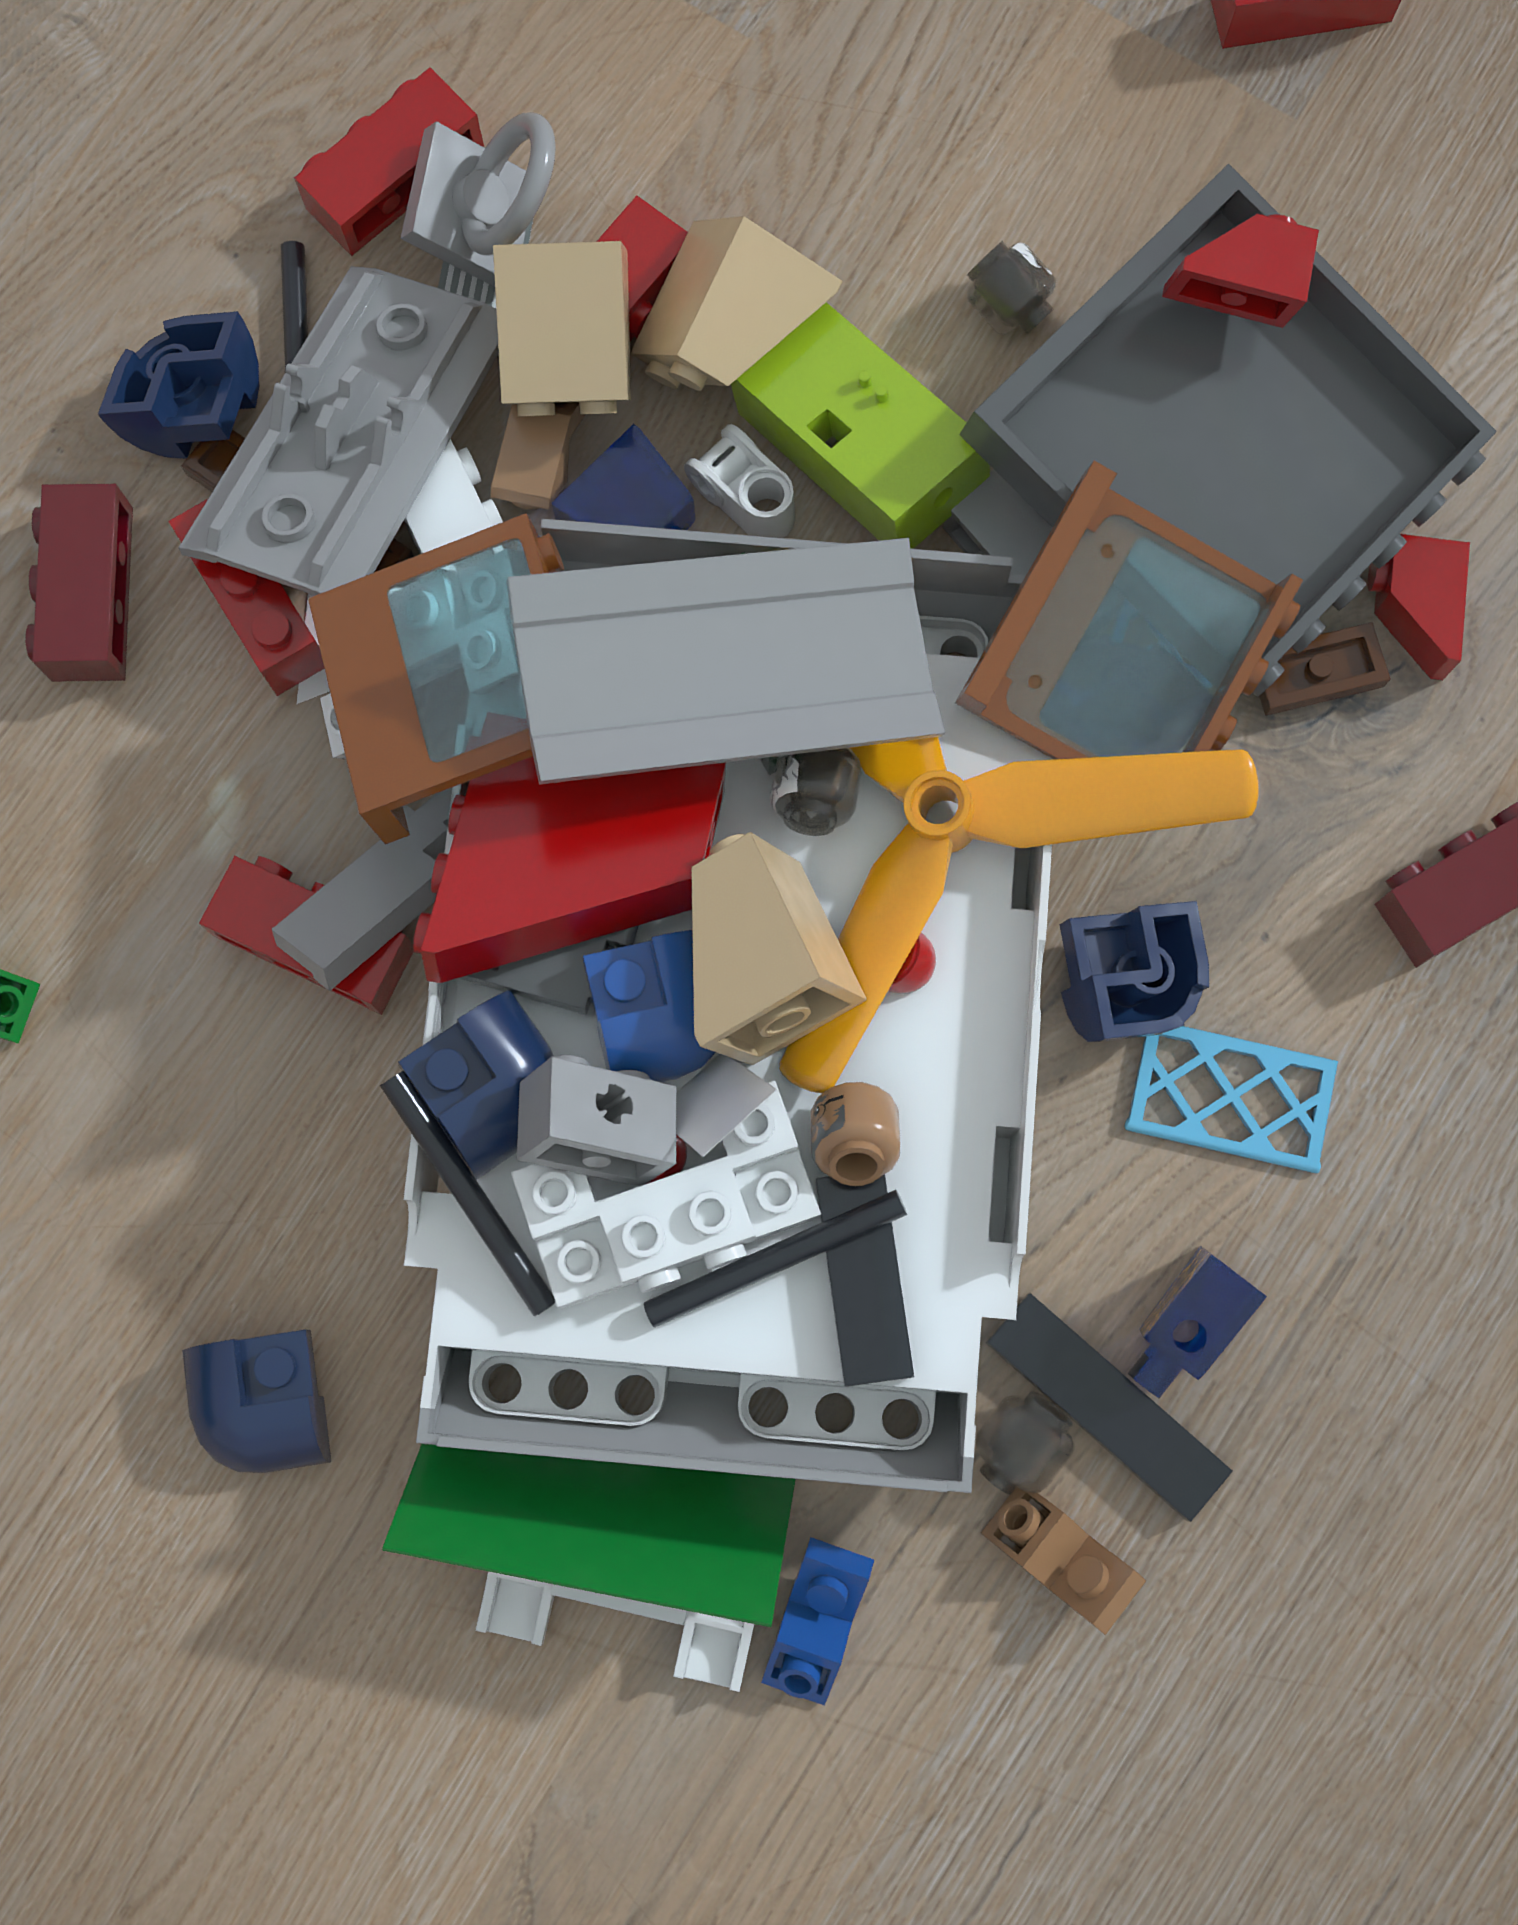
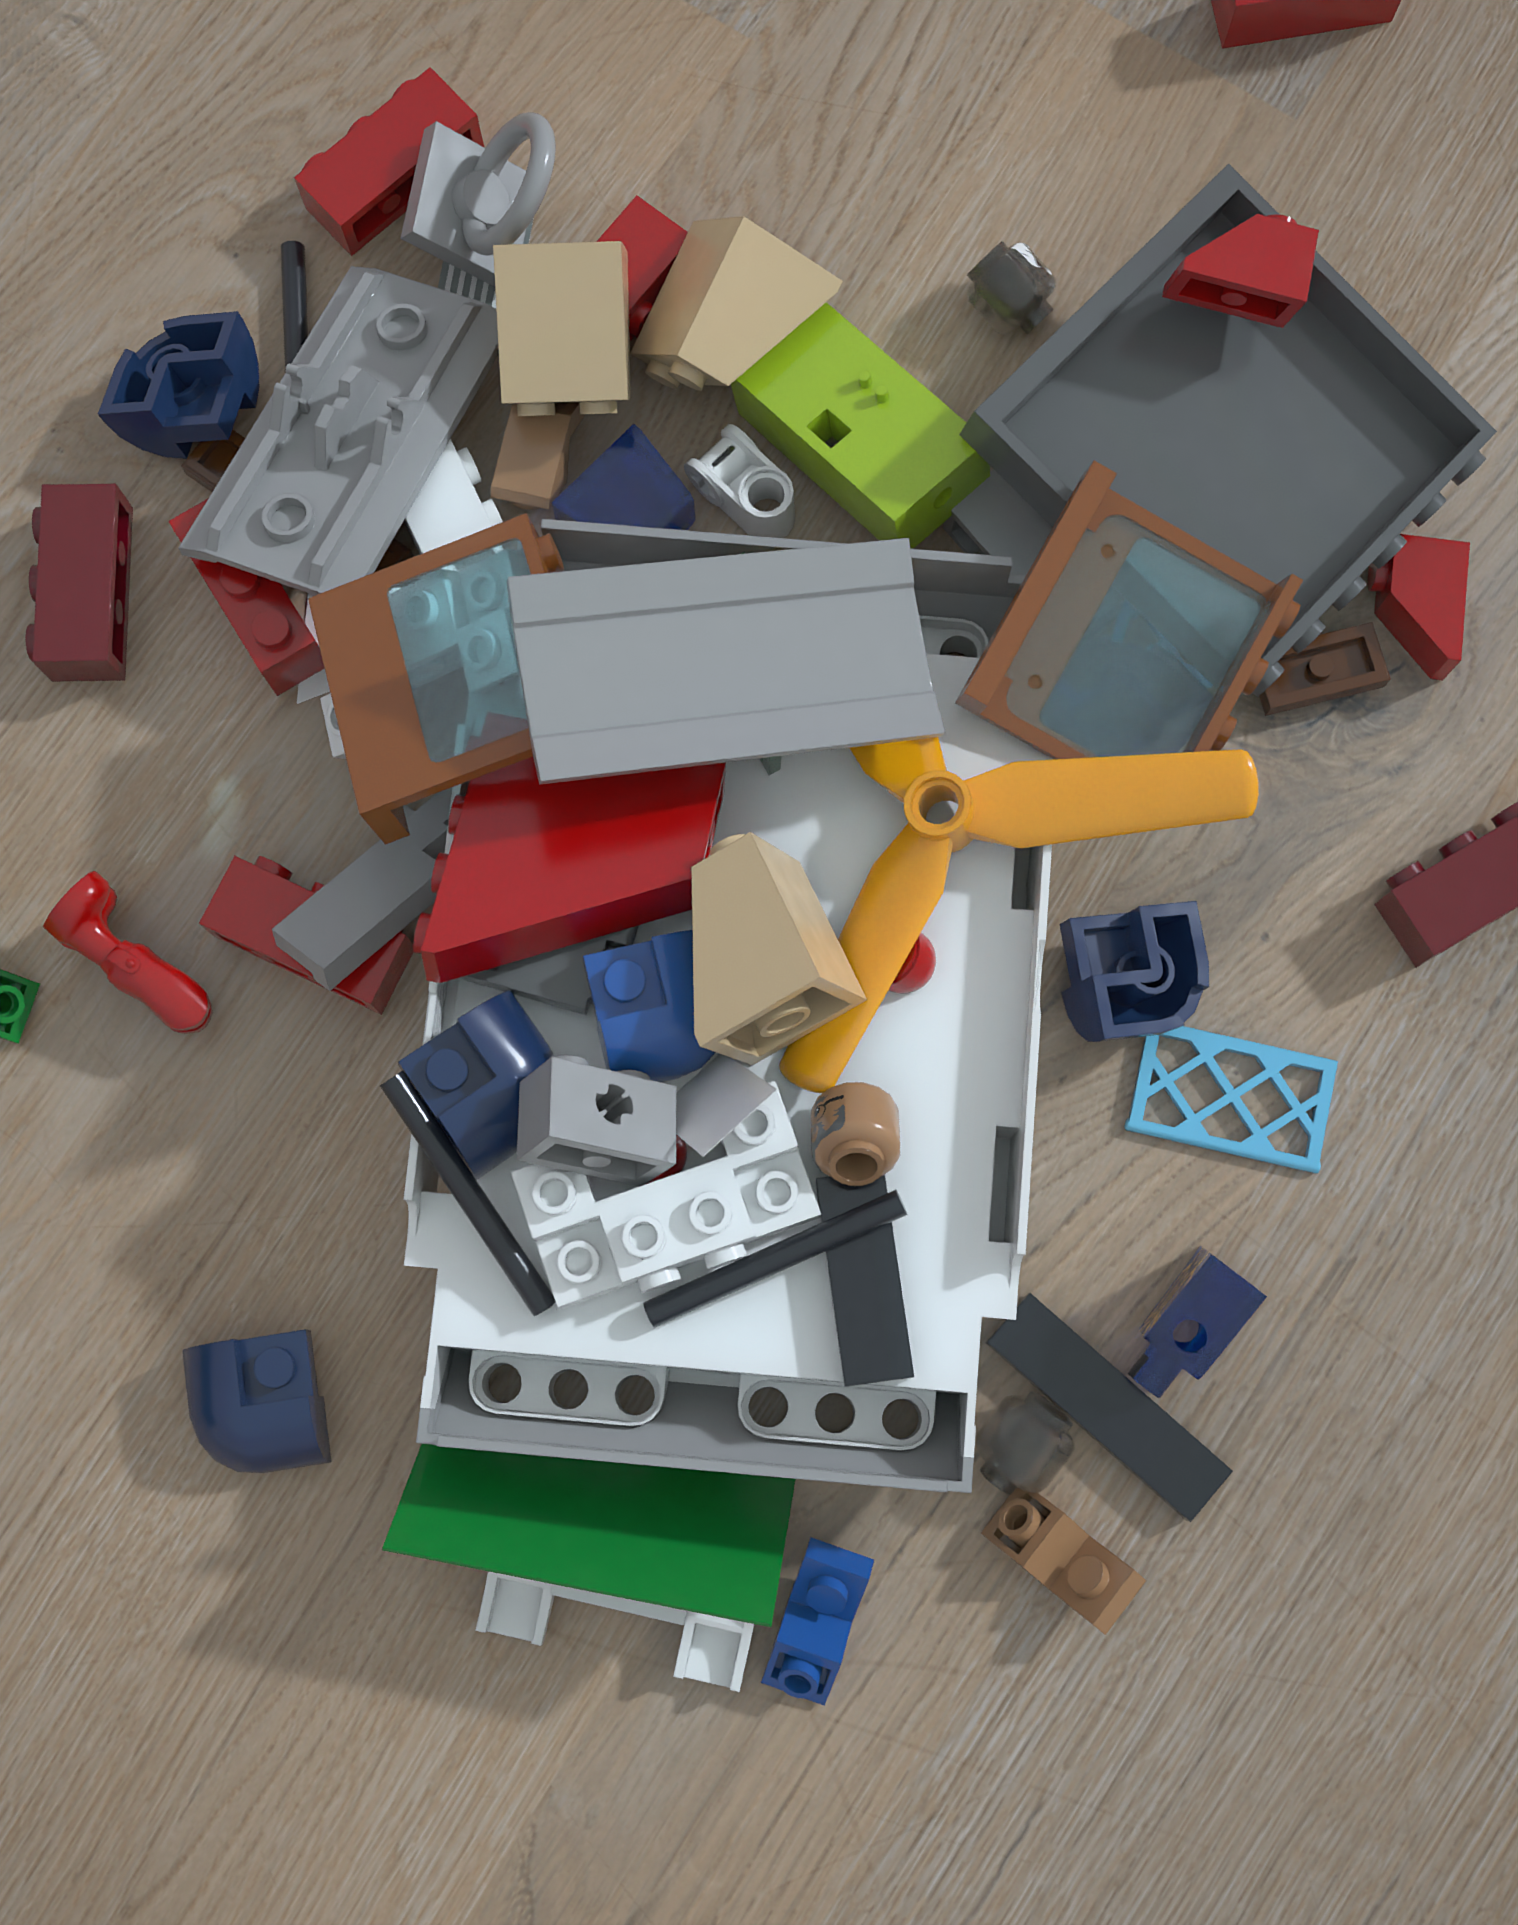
(133, 968): none -> red piece
(816, 790): clear smoke head -> none

